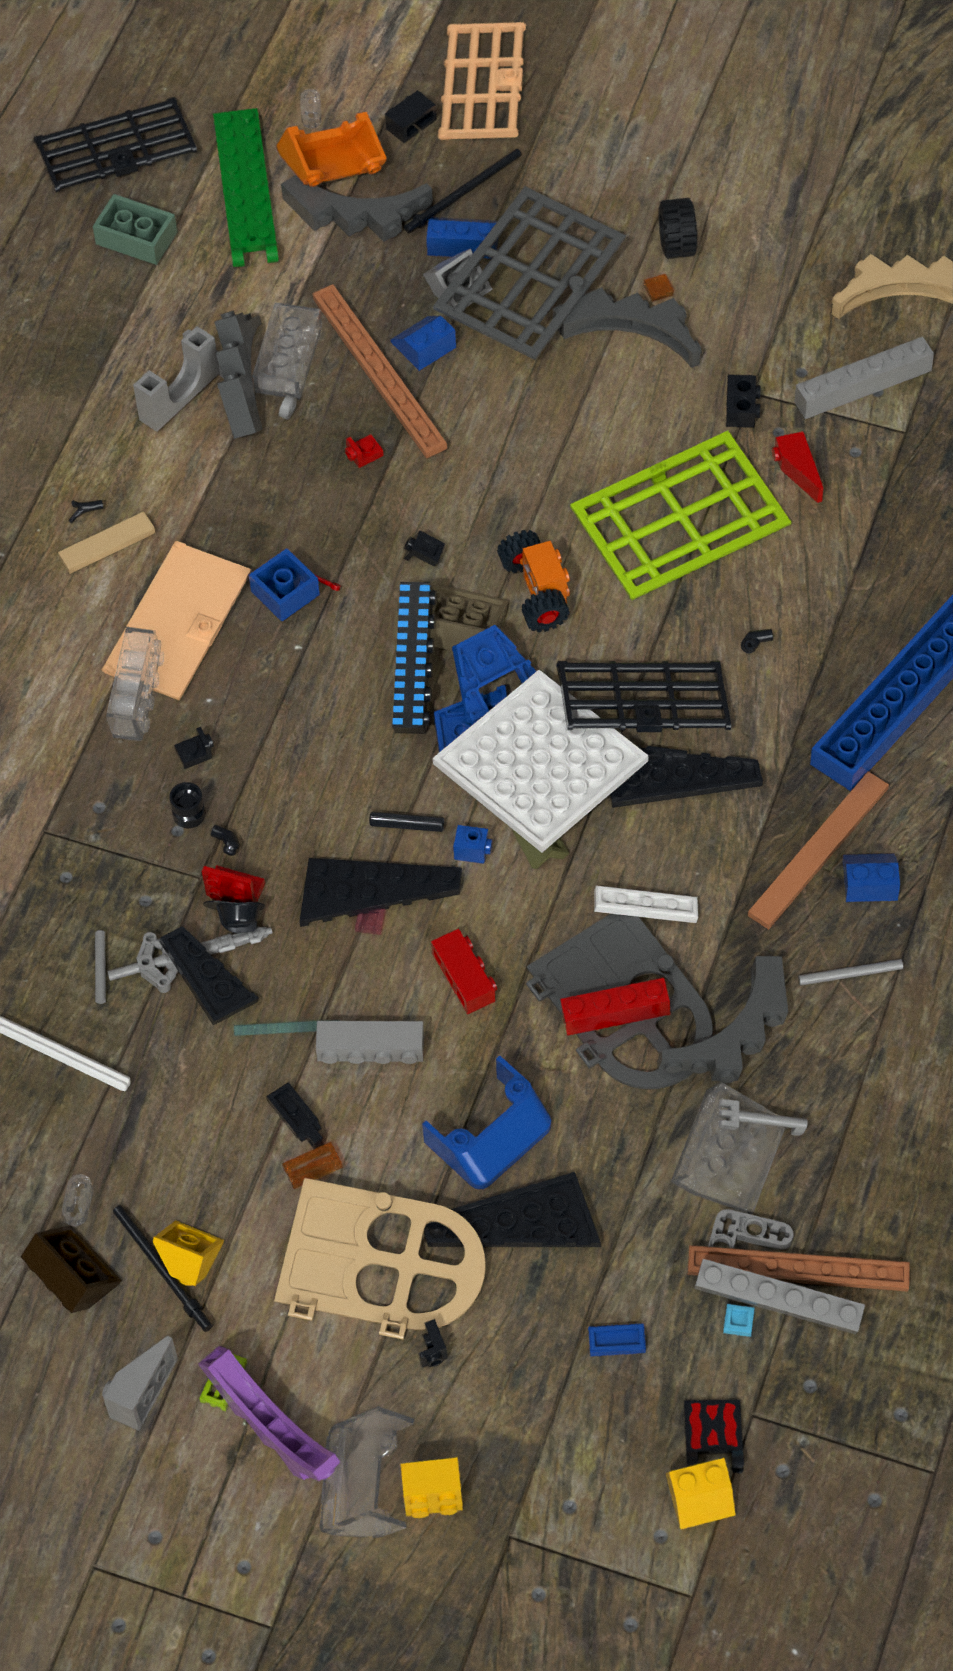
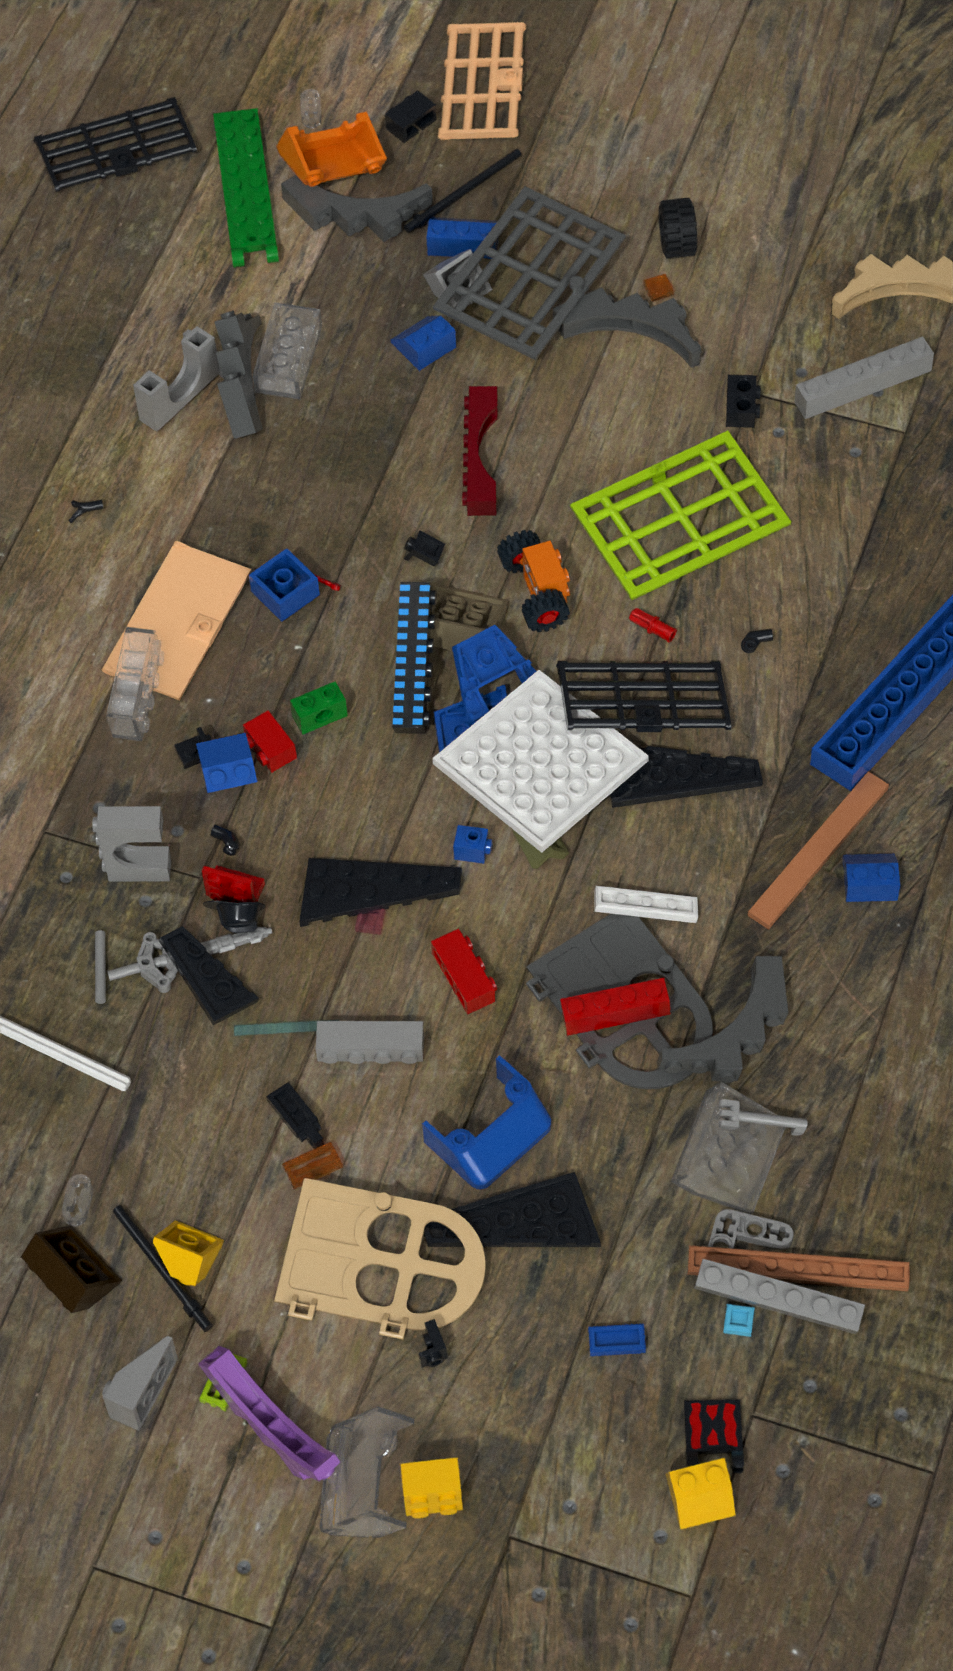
(106, 542): tan tile -> none
(127, 862): none -> light grey arch
(135, 229): sand green brick -> none
(187, 805): black wheel -> none
(226, 762): none -> blue slope
(269, 742): none -> red brick
(287, 407): light grey tile -> none
(318, 708): none -> green brick
(363, 451): red bracket -> none
(380, 371): nougat plate -> none
(407, 821): black axle -> none
(481, 487): none -> dark red arch
(653, 624): none -> red axle
(798, 464): red slope -> none
(850, 972): light grey bar -> none

